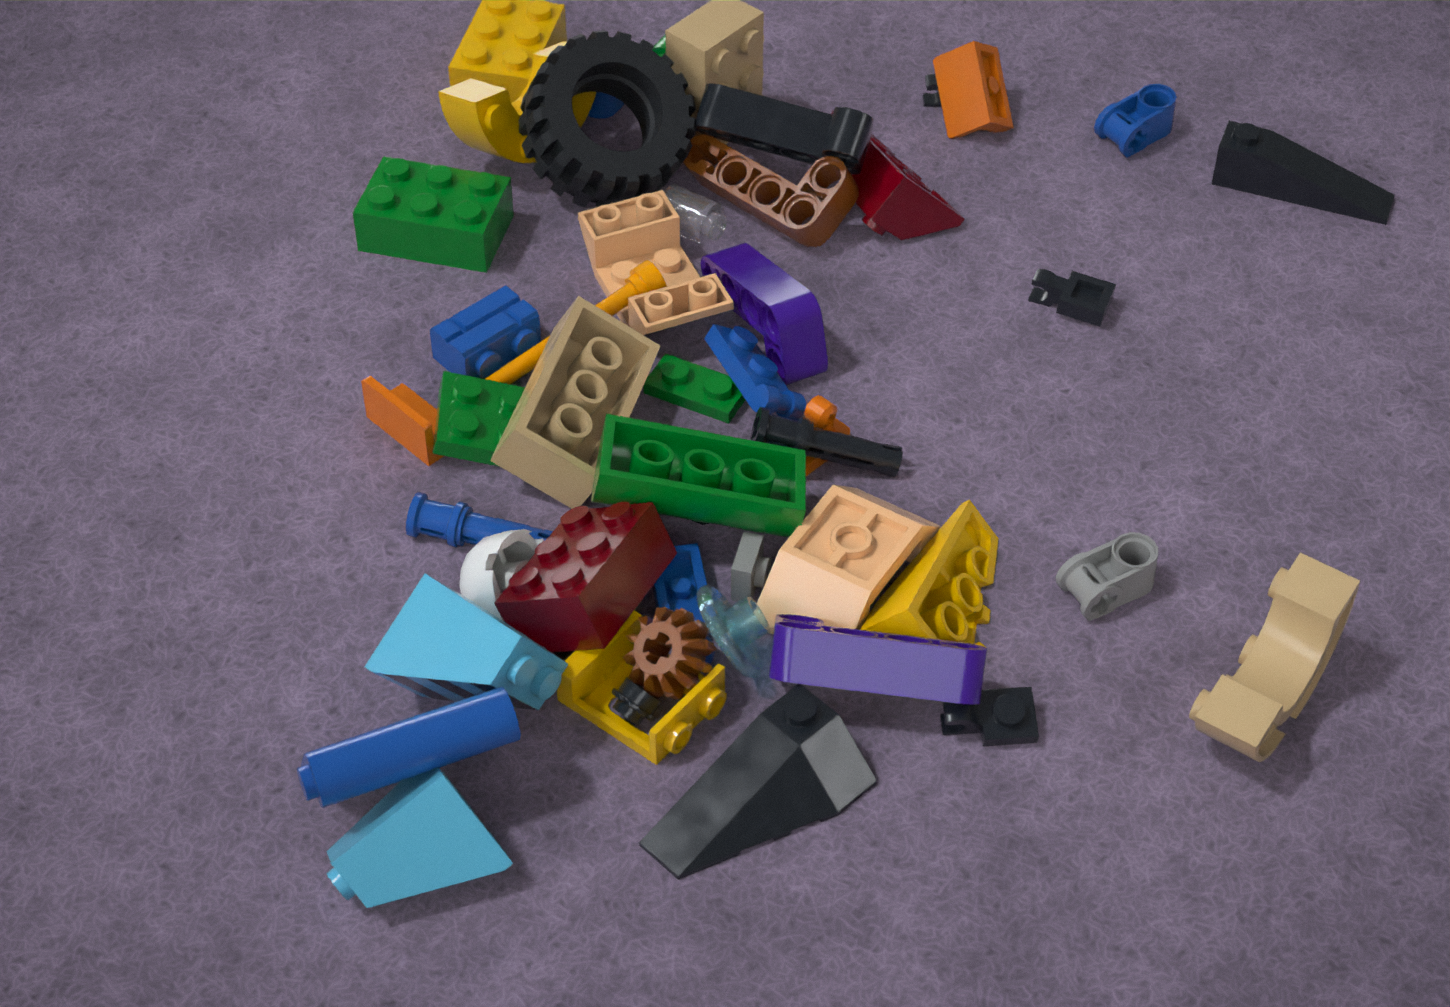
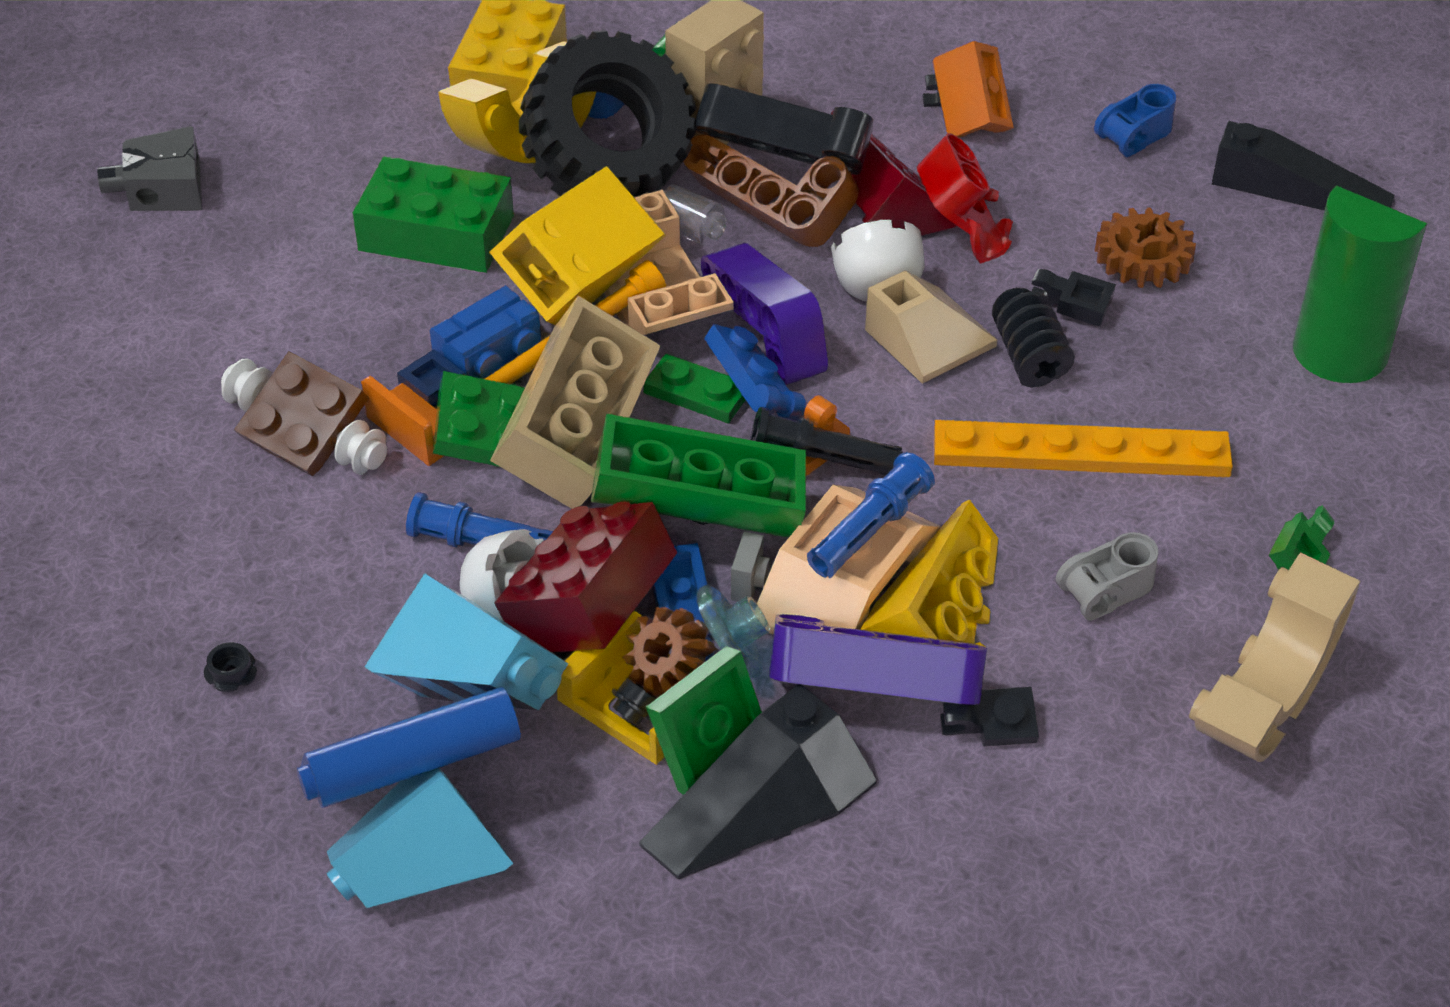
(157, 172): none -> dark grey torso
(230, 656): none -> black plate
(303, 415): none -> plate
(425, 375): none -> dark blue plate
(577, 244): none -> yellow slope
(704, 715): none -> green plate
(876, 253): none -> white cylinder
(884, 501): none -> blue pin
(923, 326): none -> tan slope
(959, 191): none -> red piece
(1032, 336): none -> black piece
(1082, 448): none -> light orange plate
(1145, 247): none -> dark orange gear
(1304, 537): none -> green plate
(1356, 288): none -> green brick

